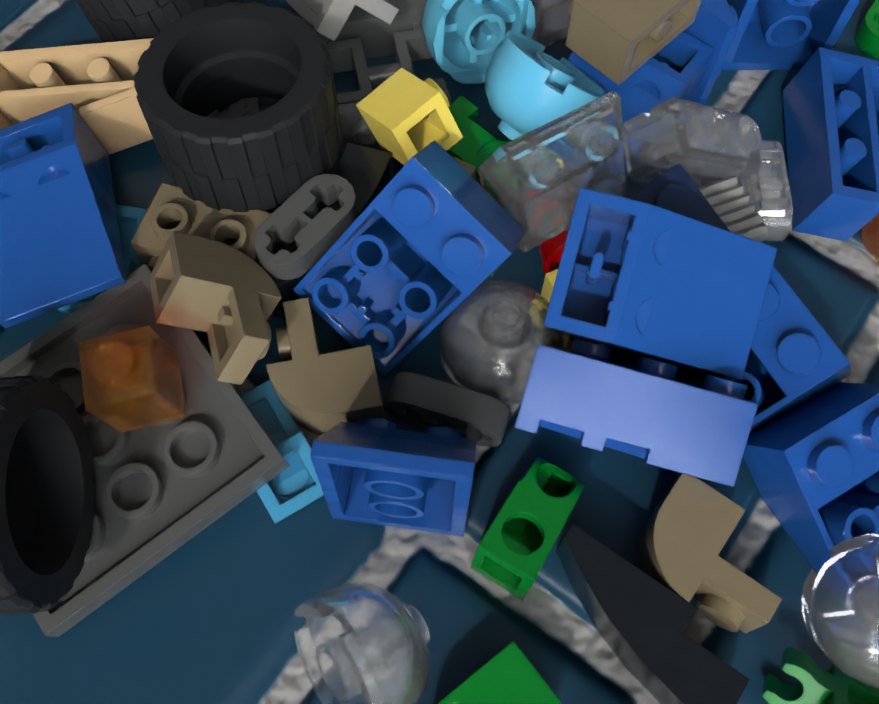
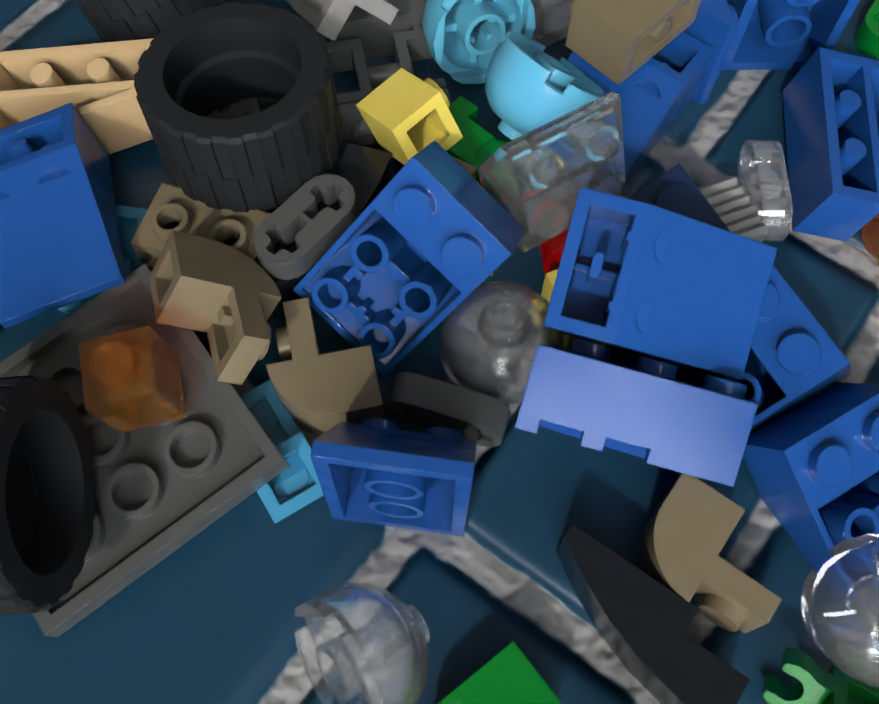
(527, 527): green leg -> none
(700, 137): clear brick -> none

